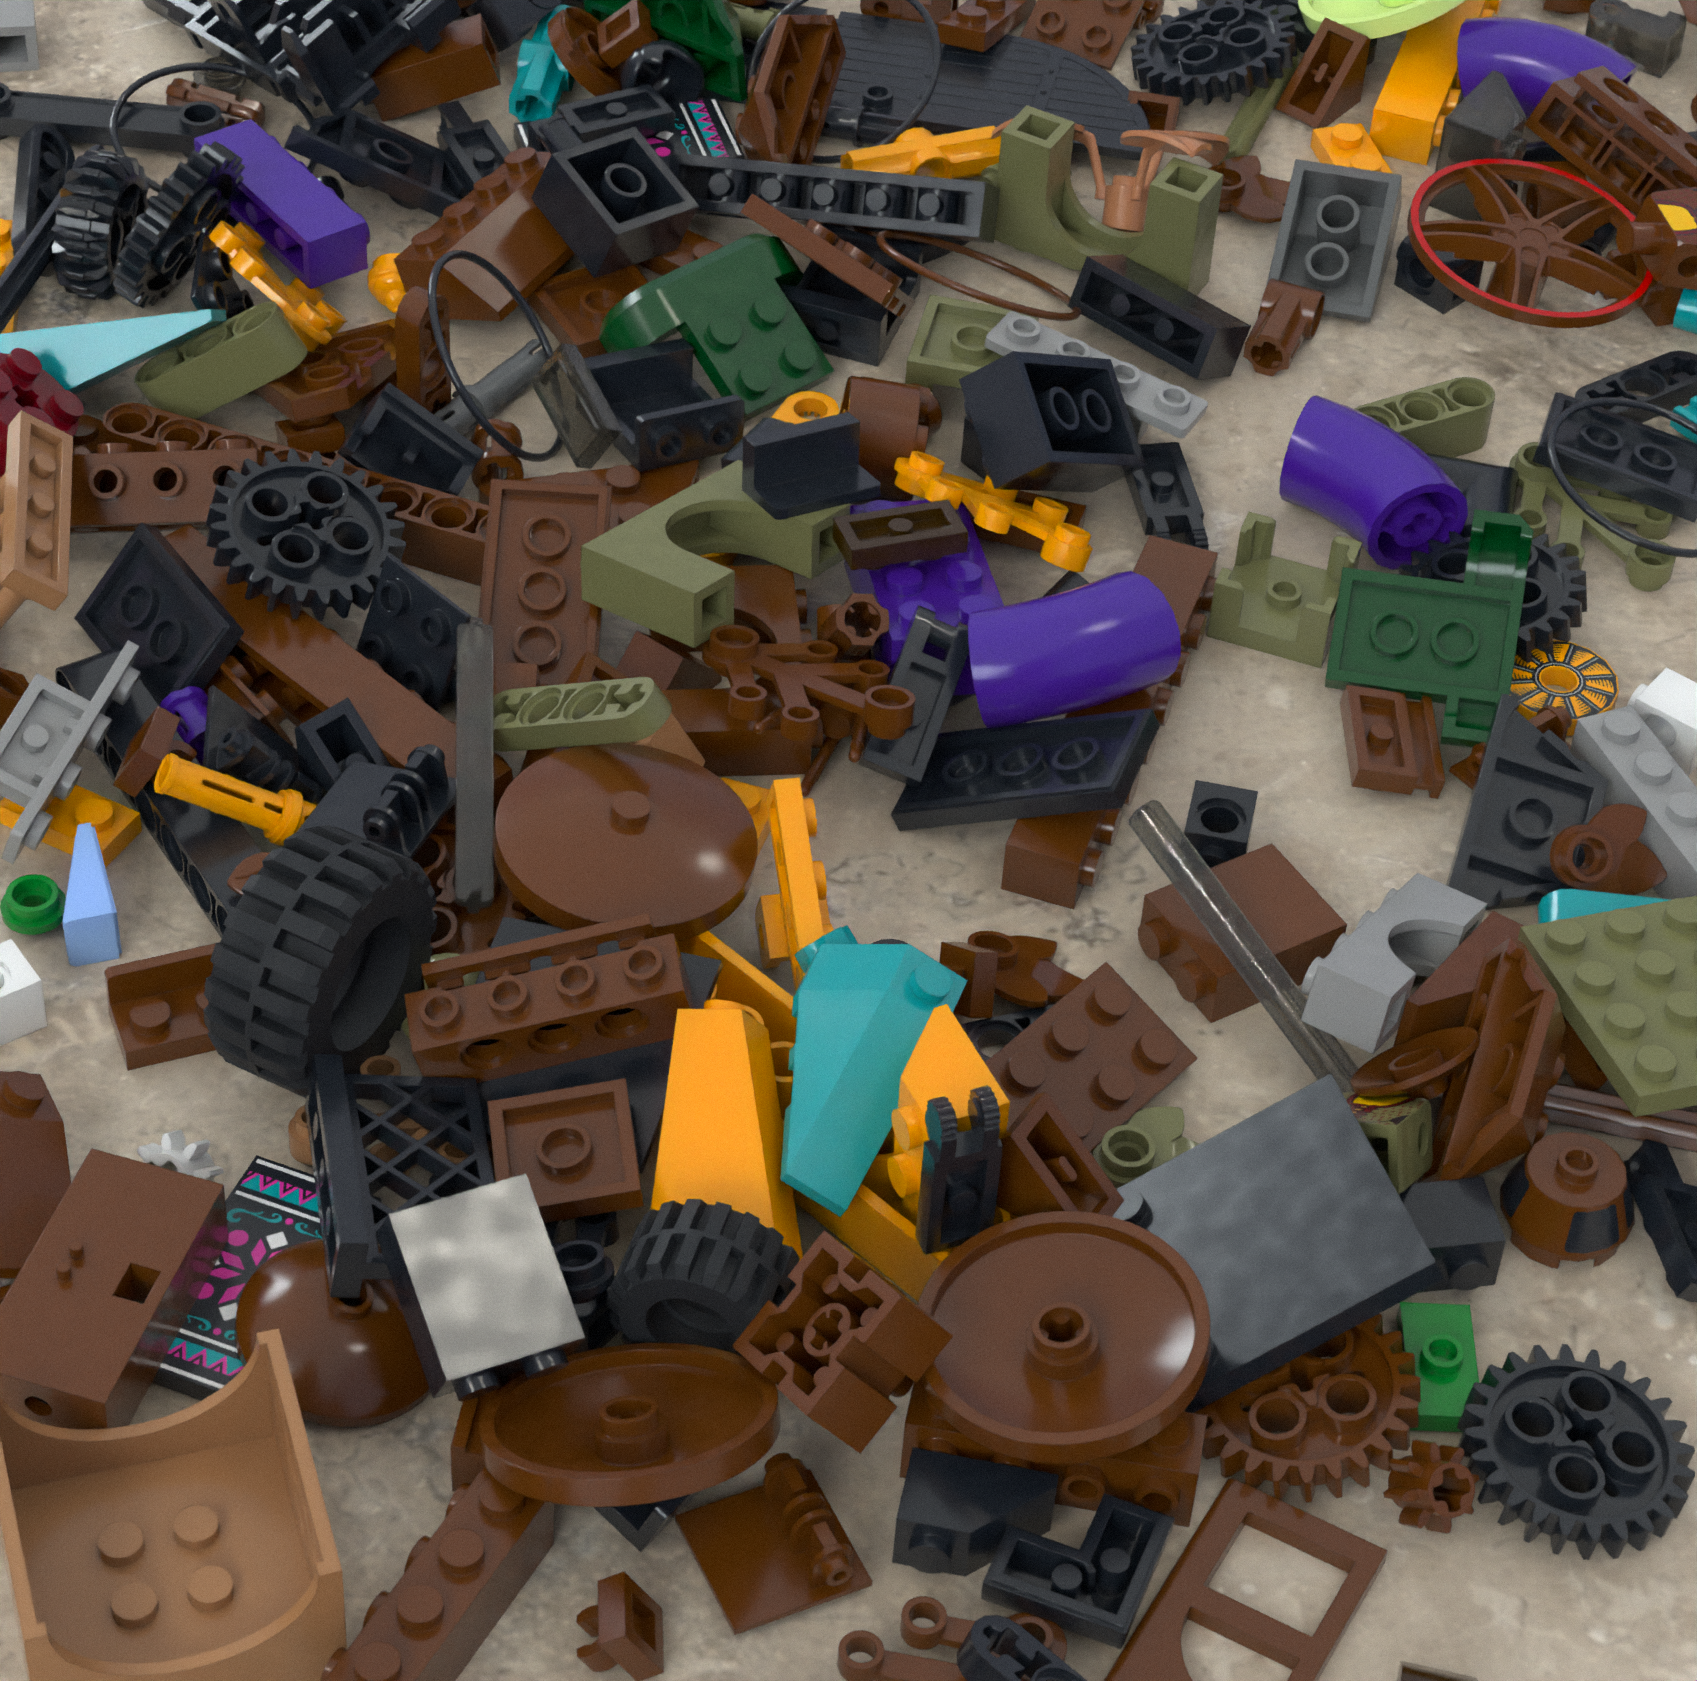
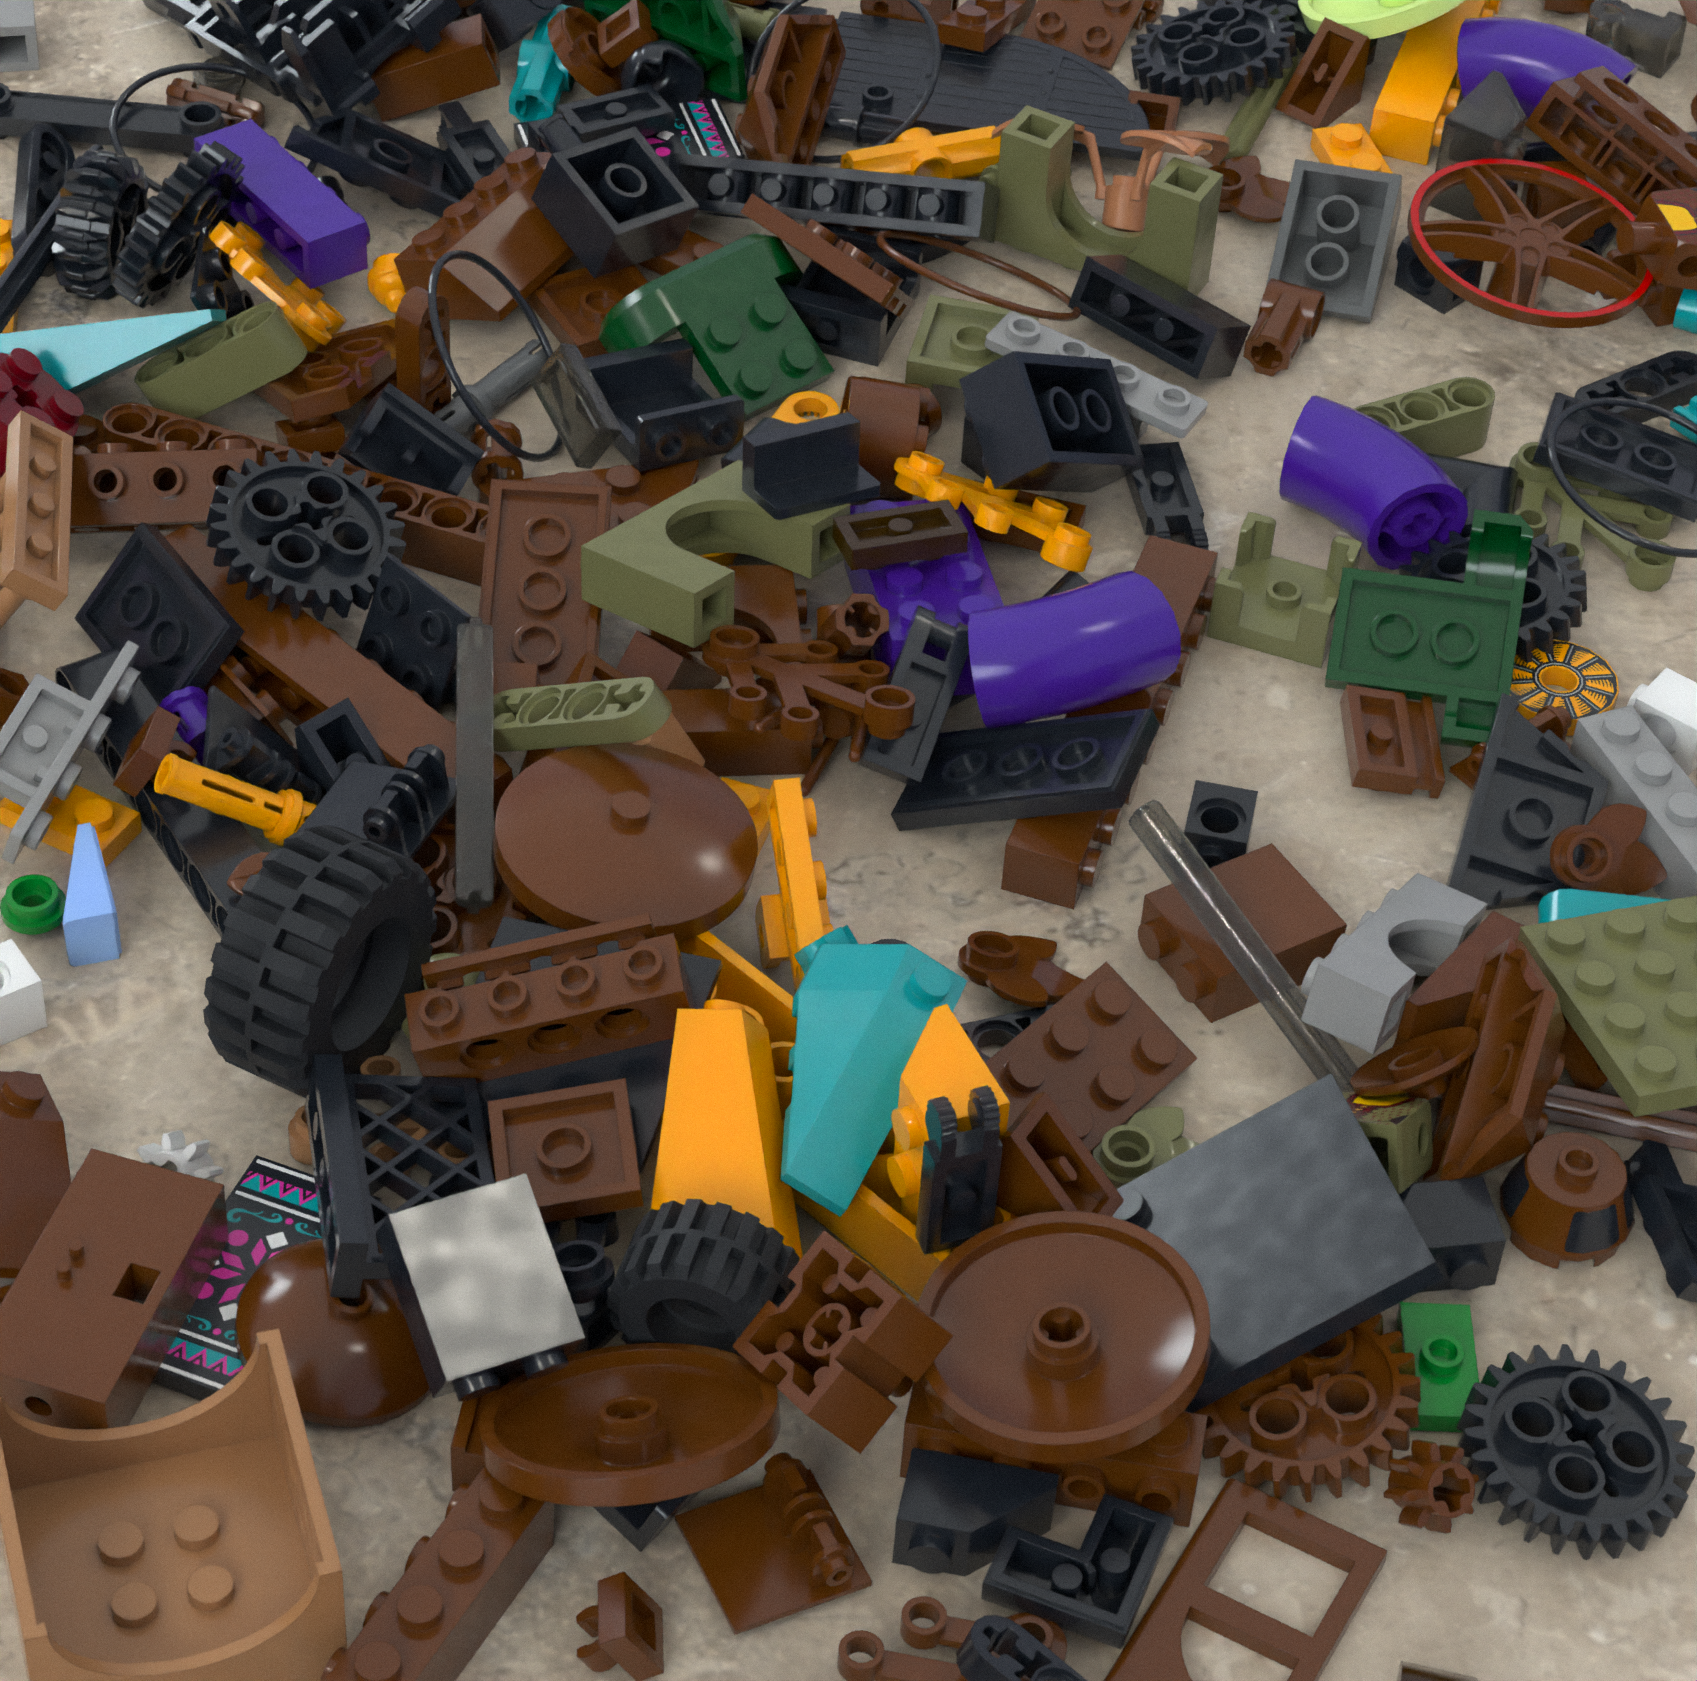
(160, 1006): reddish brown bracket -> none
(979, 969): reddish brown tile -> none

